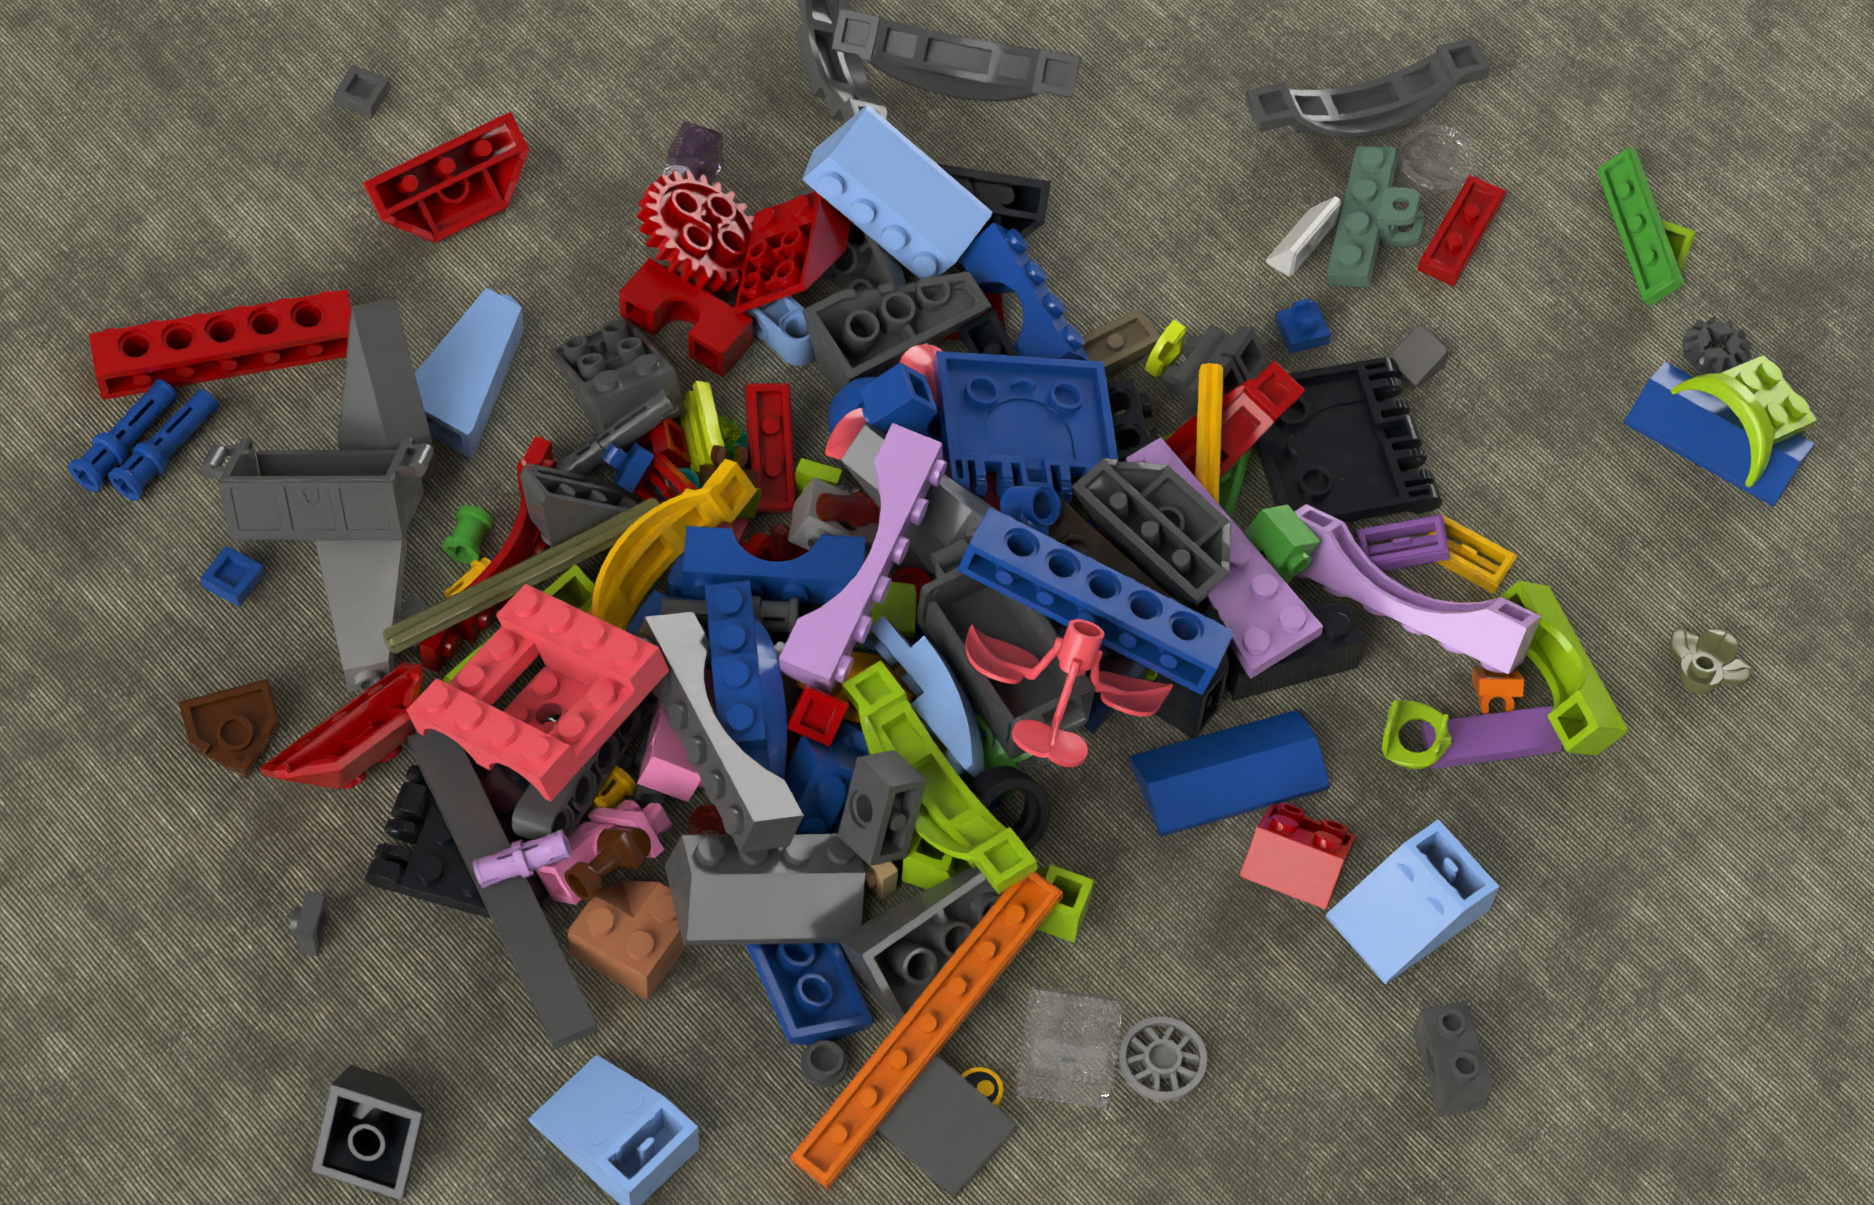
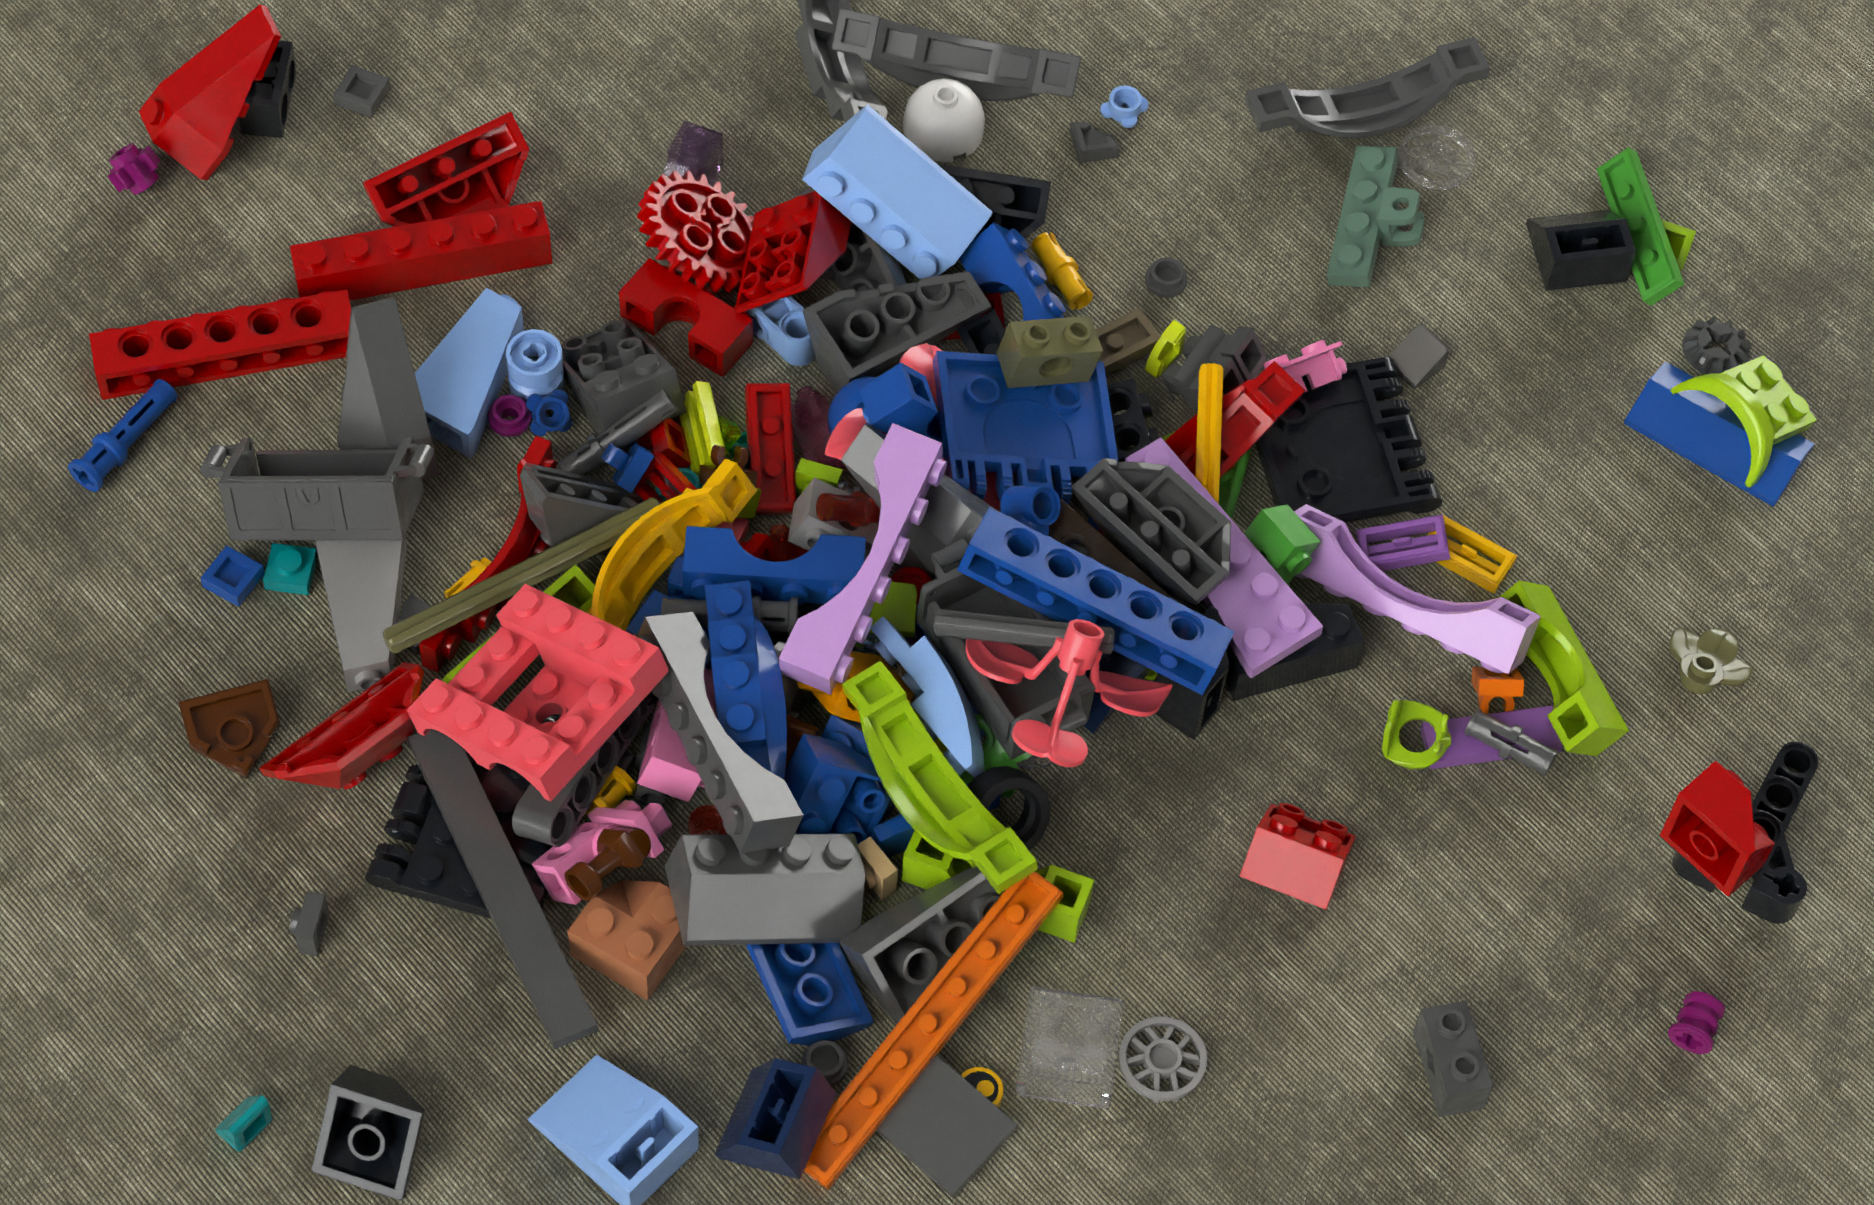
(133, 168): none -> magenta gear
(152, 457): blue pin -> none
(201, 100): none -> red wedge
(245, 1122): none -> teal slope
(272, 95): none -> black brick
(290, 569): none -> teal plate
(425, 253): none -> red brick
(468, 534): bright green bush -> none
(509, 406): none -> magenta plate
(522, 858): lavender pin -> none
(534, 364): none -> light blue wheel
(560, 418): none -> blue plate
(777, 1118): none -> dark blue slope
(811, 426): none -> clear pink hinge
(817, 715): red tile -> none
(882, 807): dark grey brick -> none
(944, 119): none -> white cylinder
(1007, 629): none -> dark grey axle
(1049, 351): none -> olive brick
(1061, 271): none -> yellow pin
(1091, 143): none -> dark grey tile
(1124, 97): none -> light blue plate
(1166, 277): none -> dark grey plate
(1230, 772): blue slope -> none
(1302, 326): blue tile -> none
(1305, 237): white slope -> none
(1316, 363): none -> bright pink hinge
(1414, 902): light blue slope -> none
(1461, 230): red tile -> none
(1539, 756): none -> dark grey pin
(1582, 249): none -> black slope
(1697, 1022): none -> magenta bush
(1716, 829): none -> red slope
(1778, 872): none -> black beam

